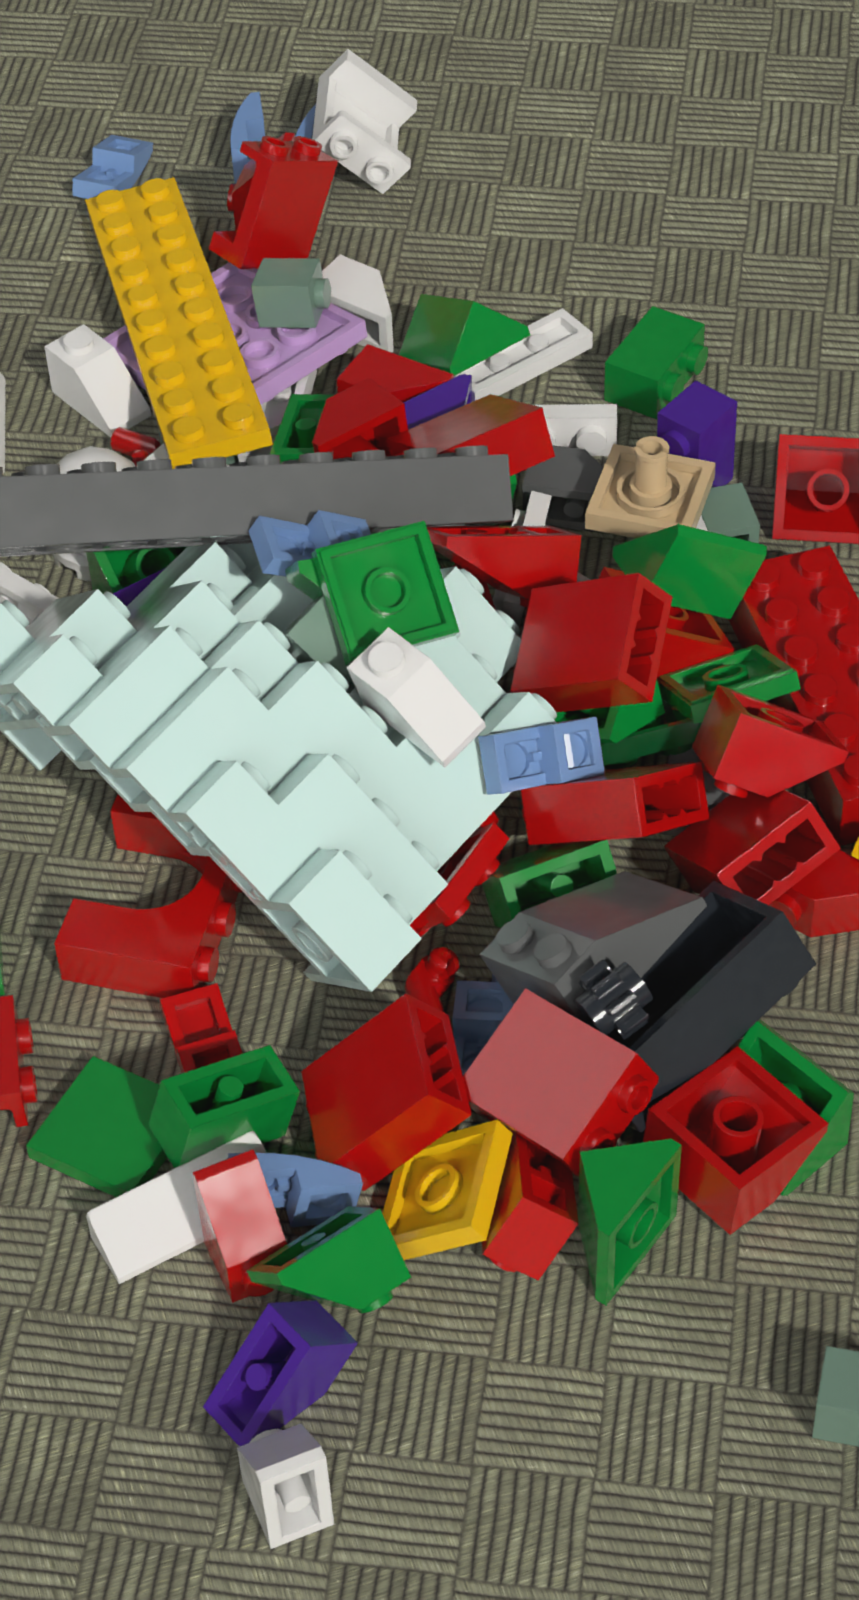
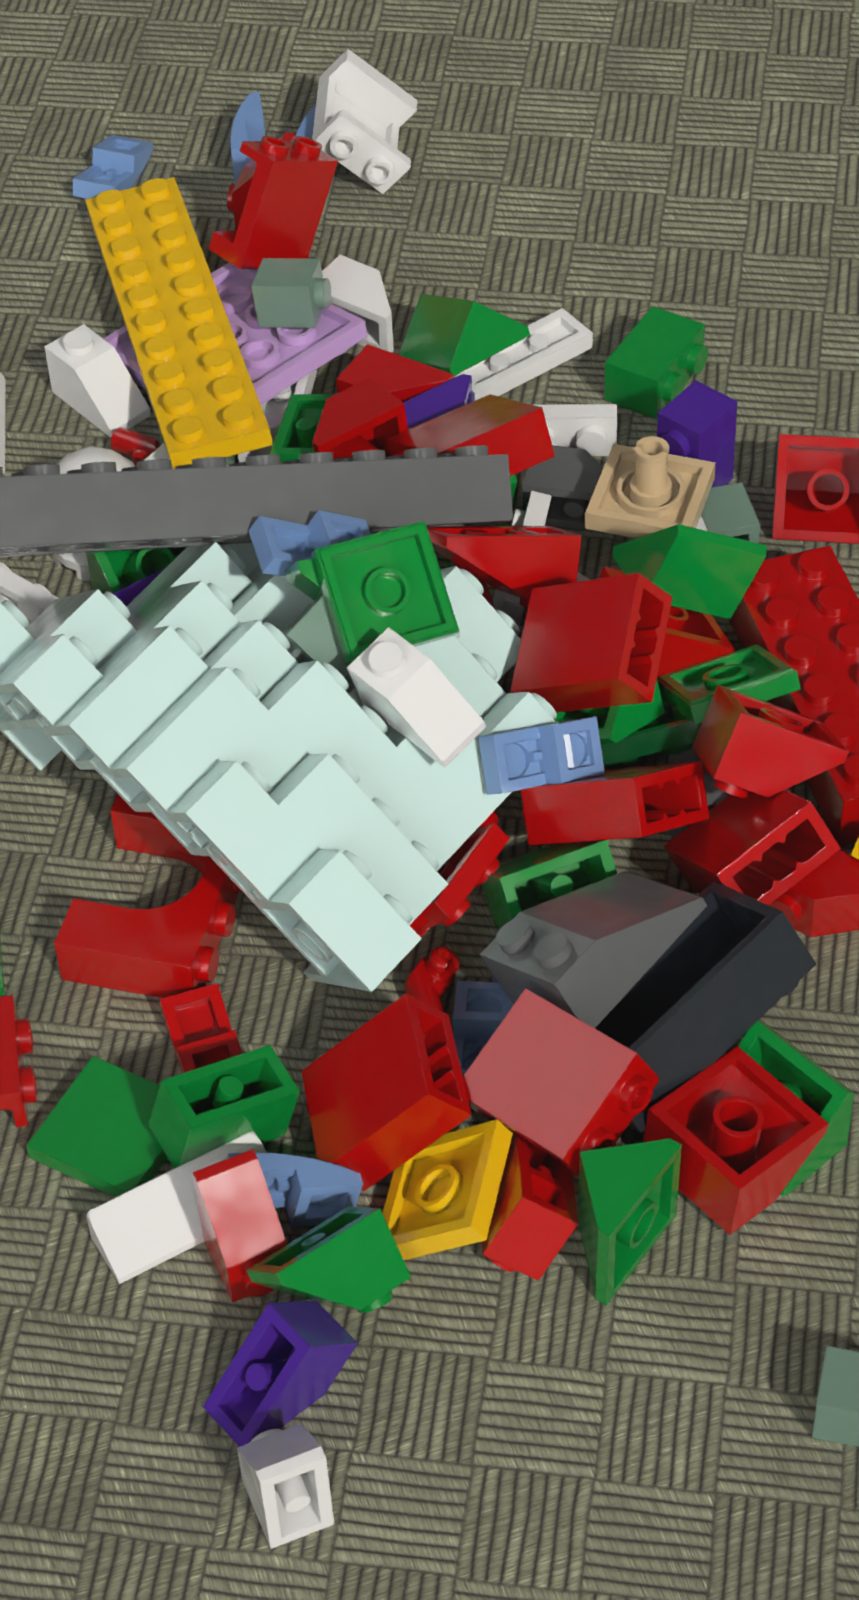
(613, 999): black gear -> none

